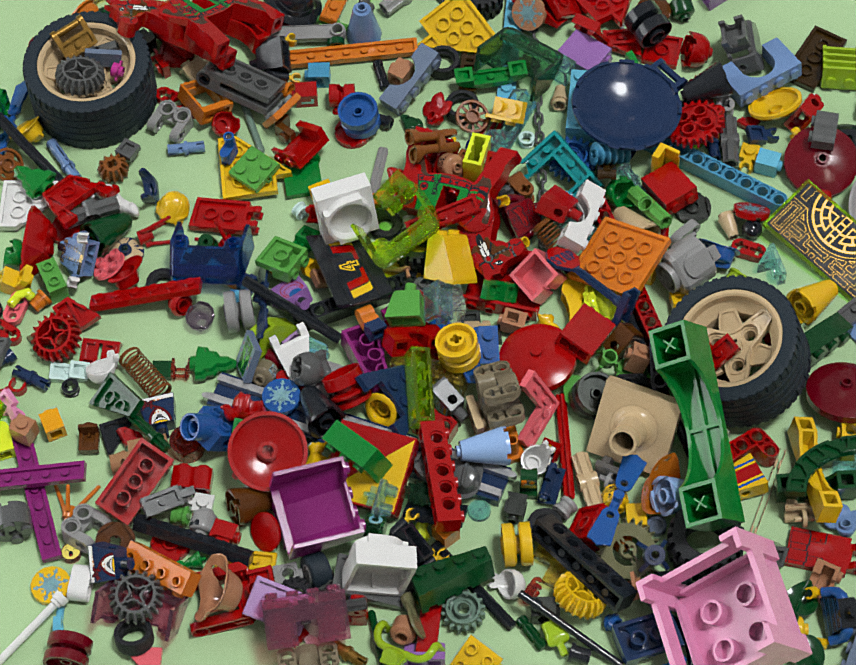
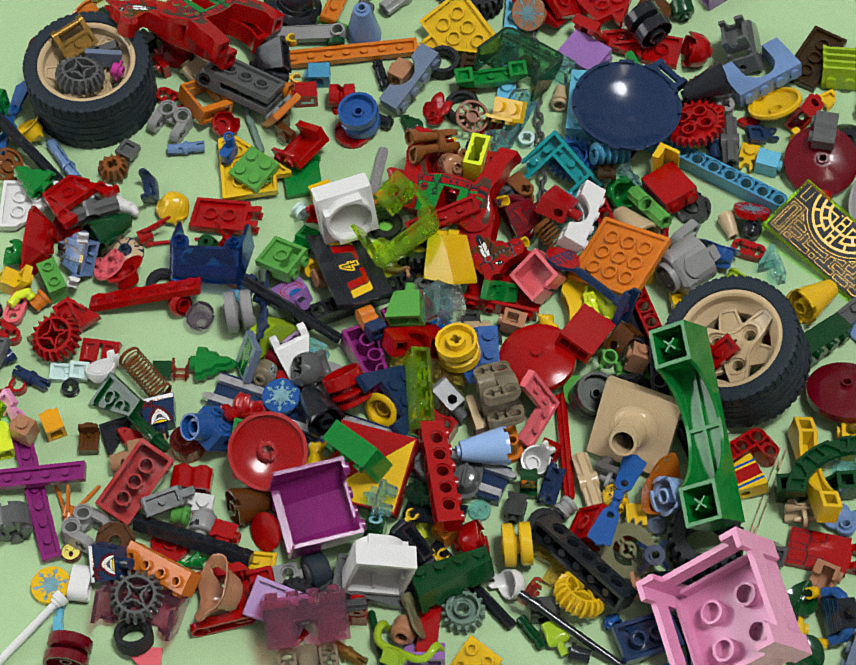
(471, 537): none -> red cylinder
(828, 99): none -> yellow tile

